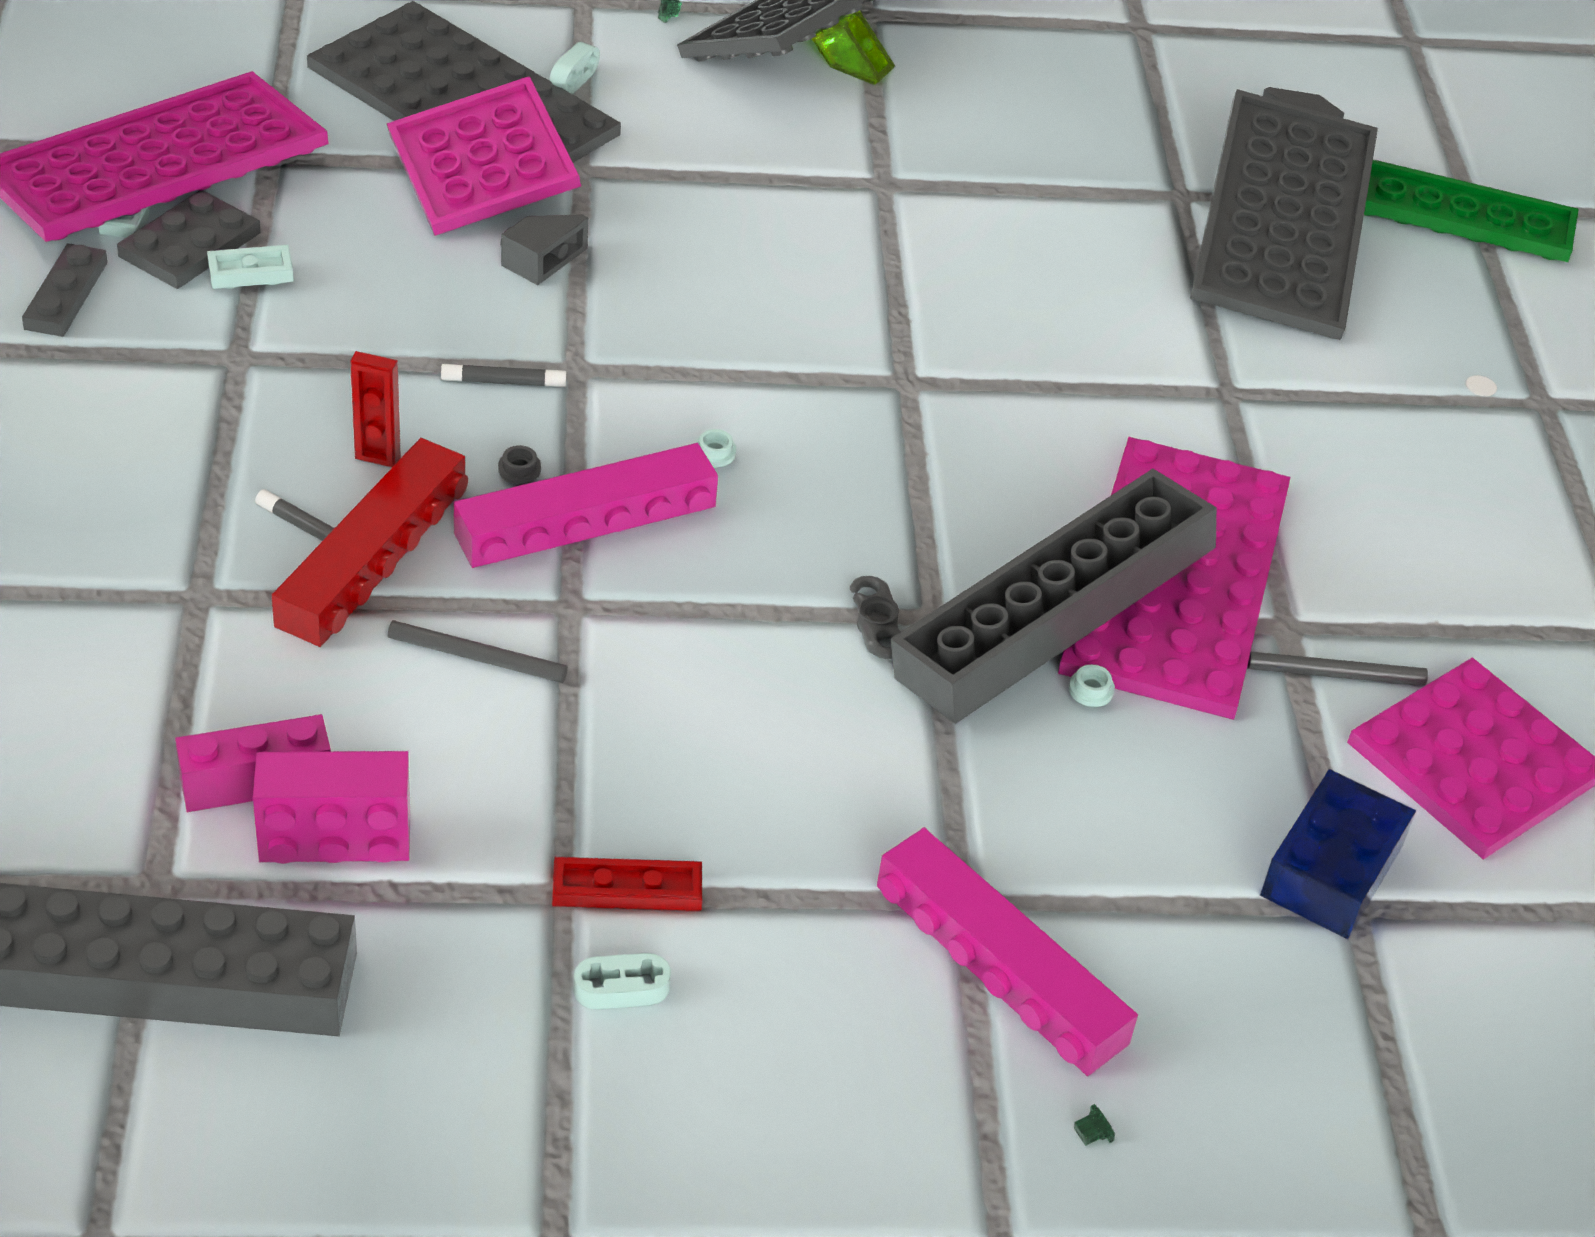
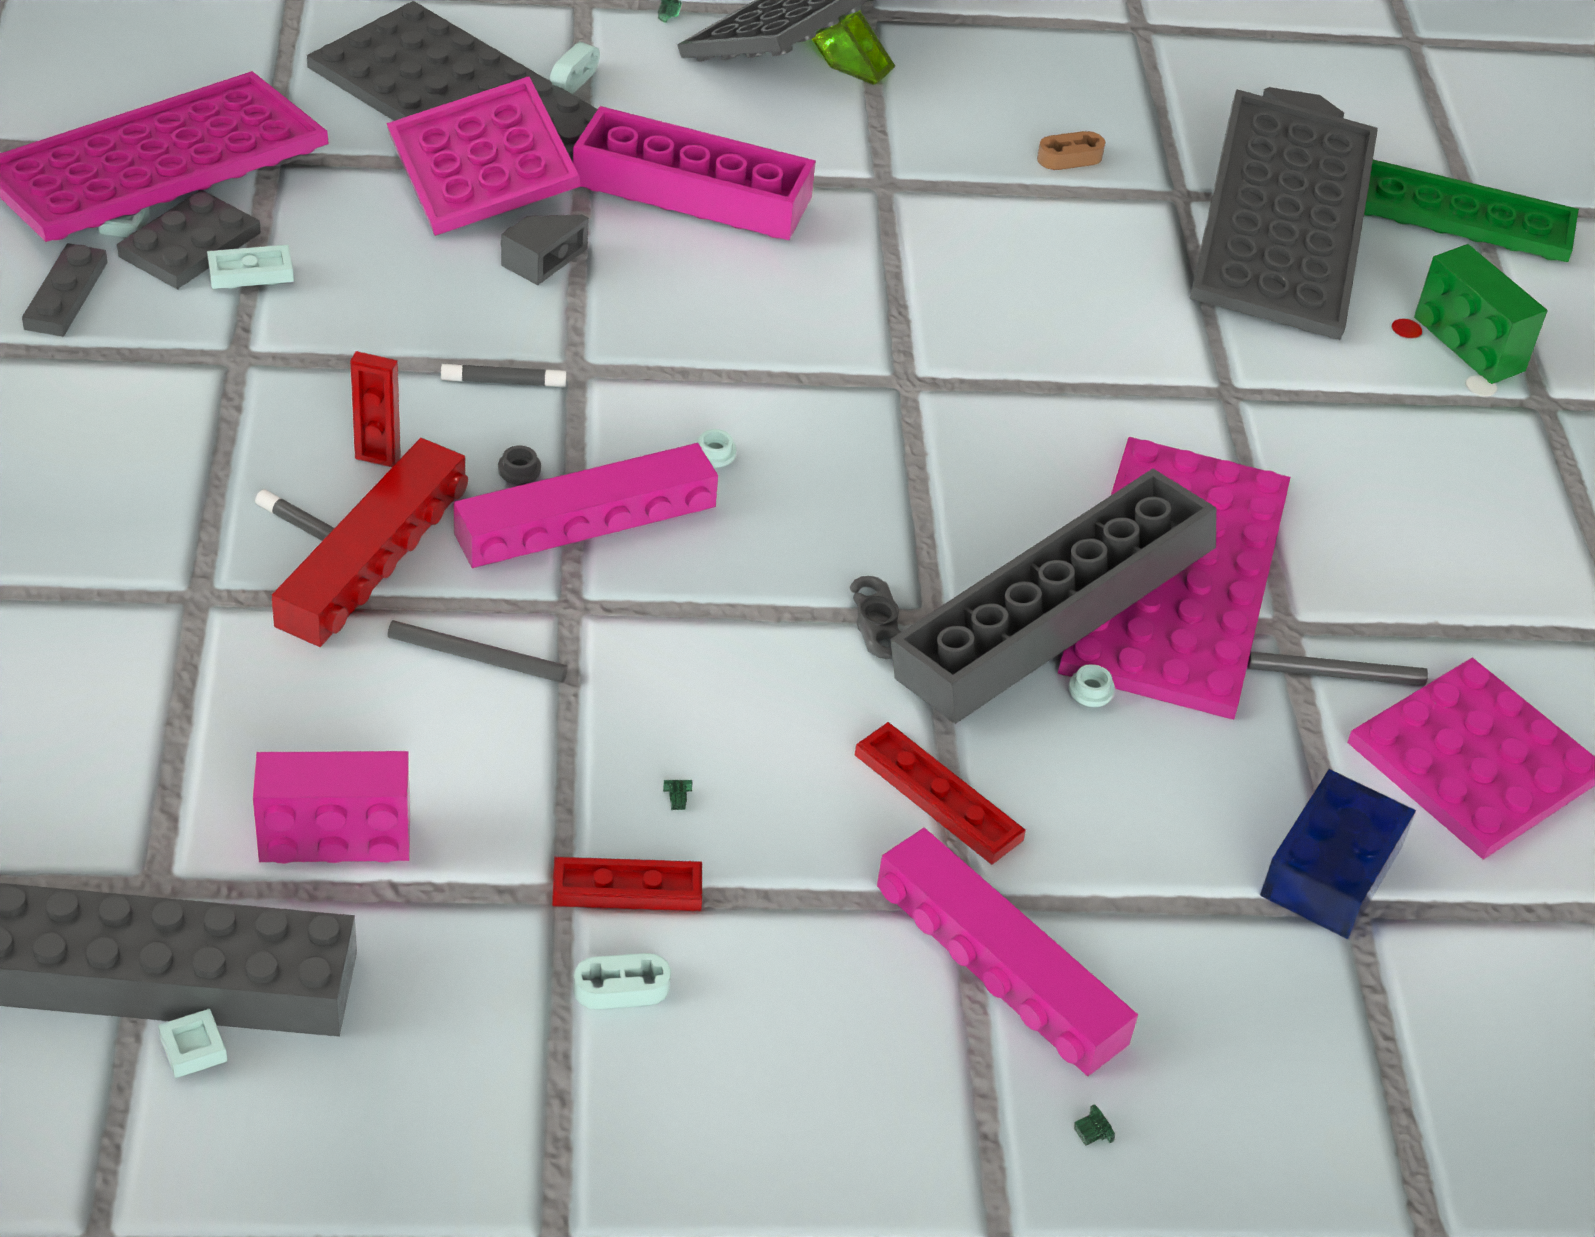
(192, 1043): none -> light aqua plate
(220, 764): dark pink brick -> none
(678, 792): none -> clear green piece
(694, 172): none -> dark pink brick
(940, 793): none -> red tile
(1071, 150): none -> medium nougat beam
(1407, 328): none -> red sticker
(1480, 313): none -> green brick

